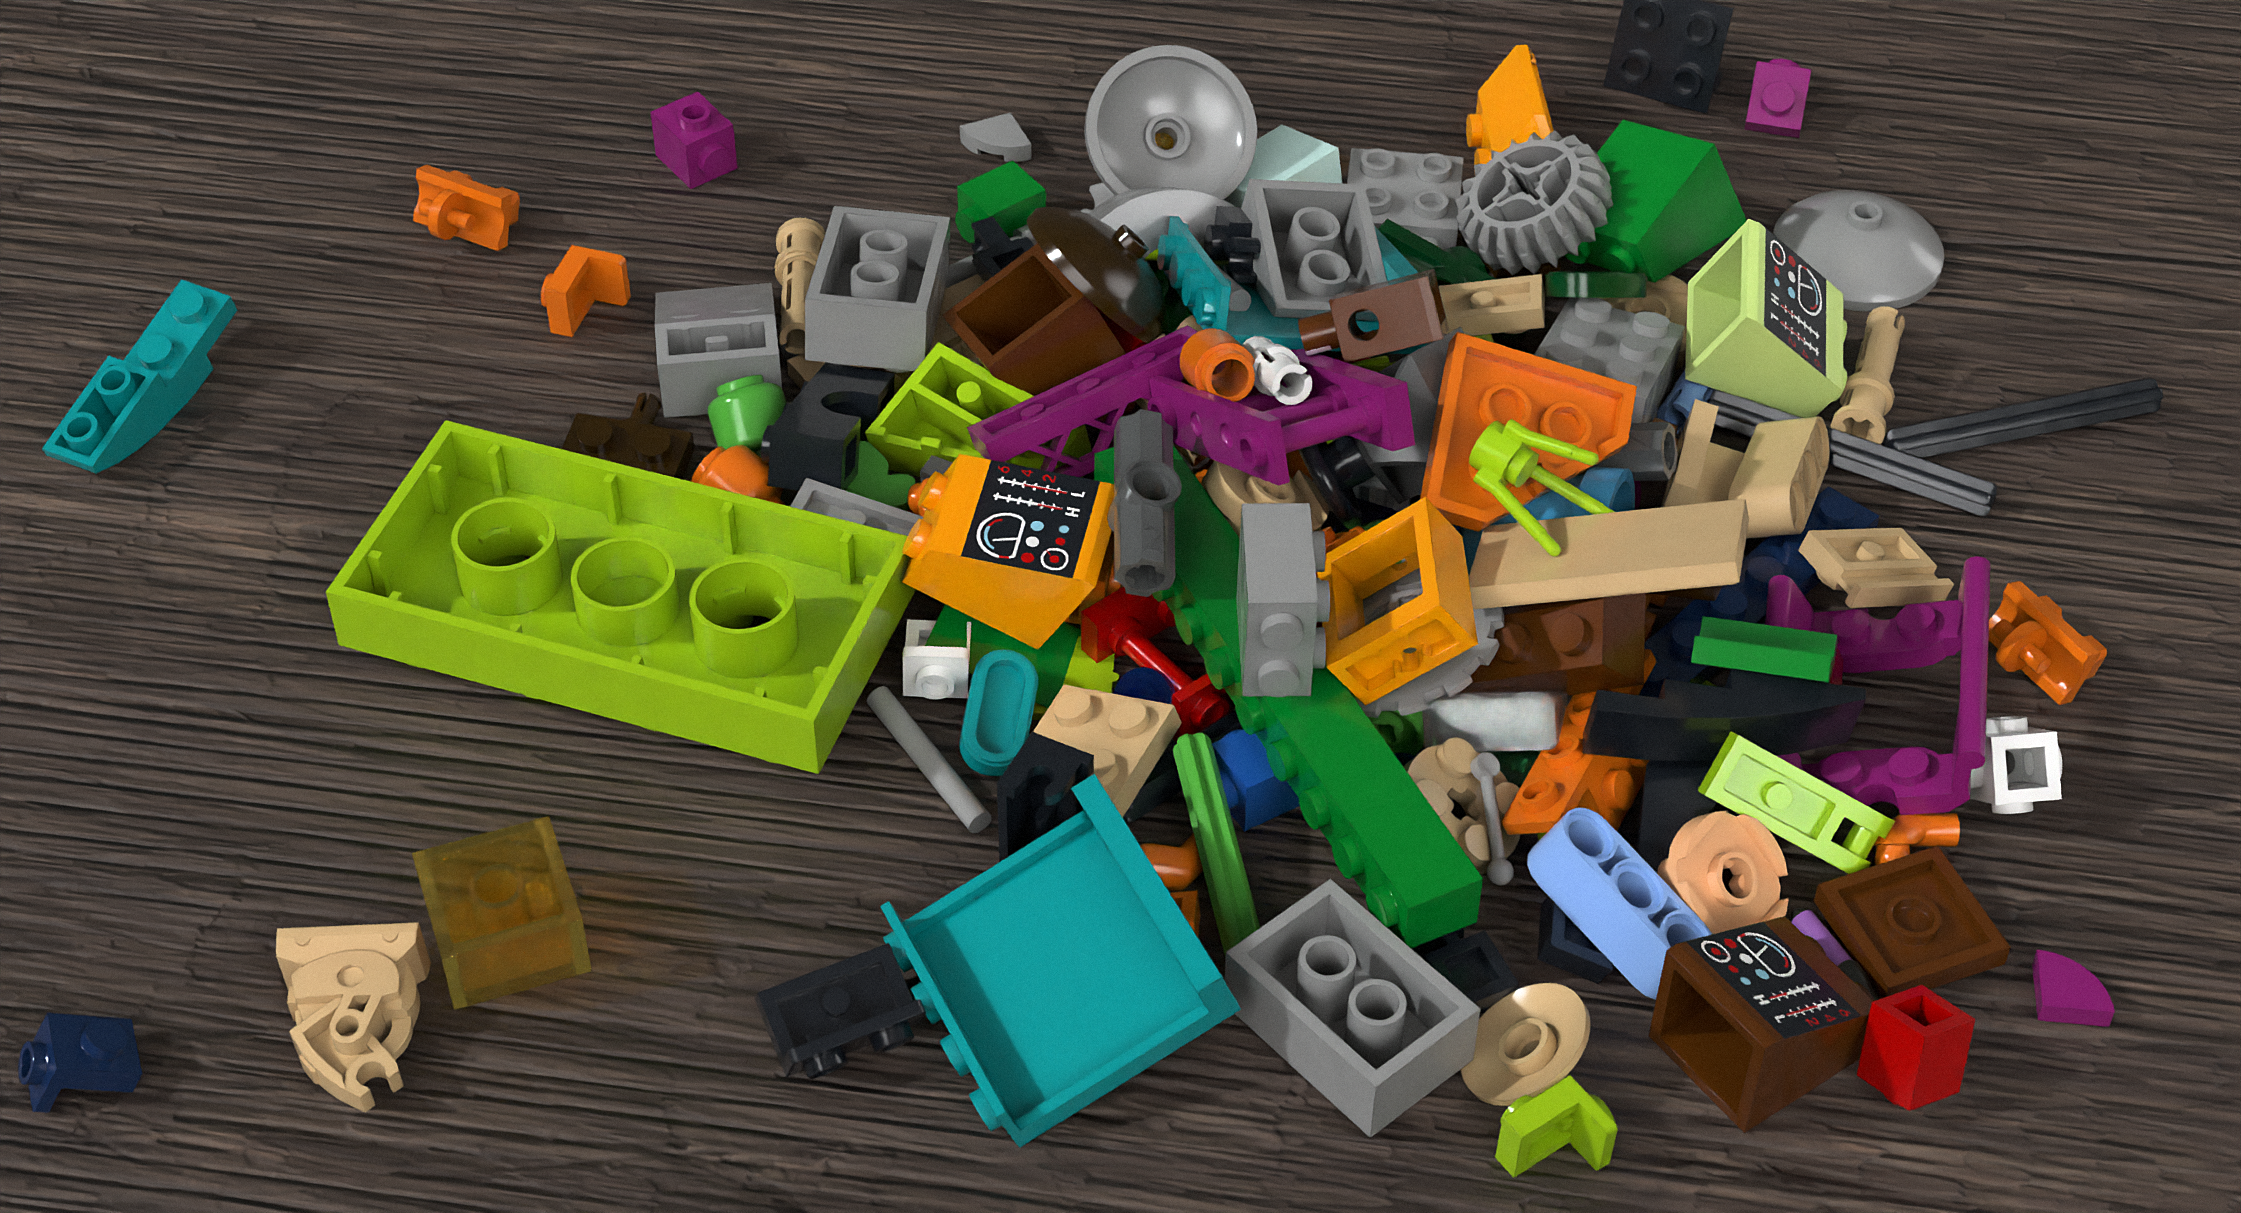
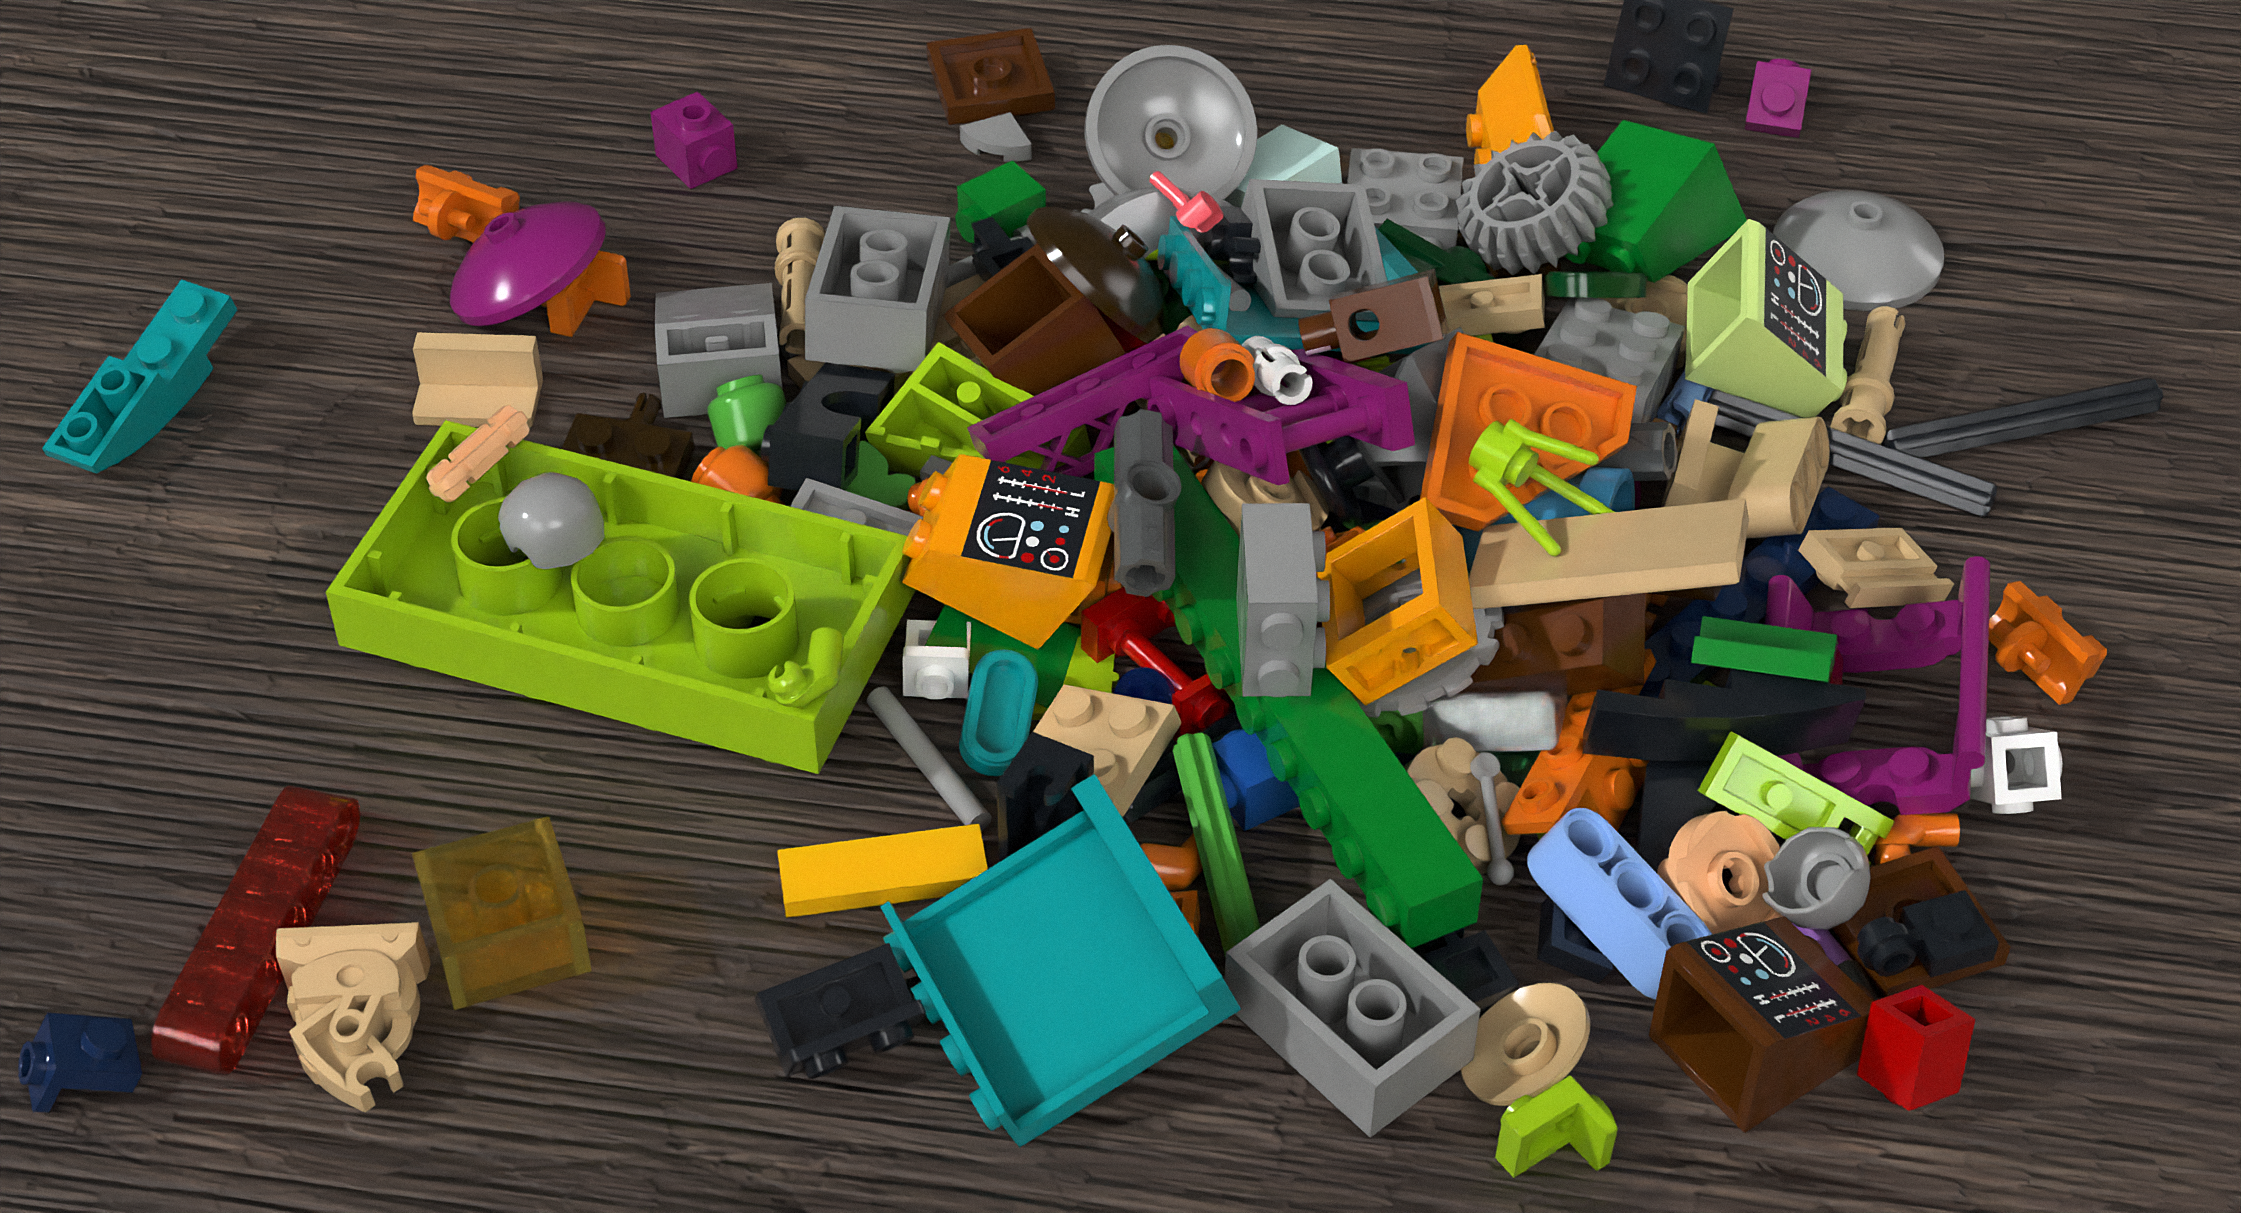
(235, 963): none -> clear red beam
(474, 376): none -> tan panel
(477, 453): none -> light nougat axle
(525, 260): none -> magenta dish
(552, 520): none -> light grey hair
(818, 676): none -> lime arm
(879, 869): none -> yellow tile
(990, 76): none -> reddish brown plate
(1199, 213): none -> coral hand
(1818, 878): none -> light grey hair
(1942, 932): none -> black plate
(2069, 992): magenta tile -> none

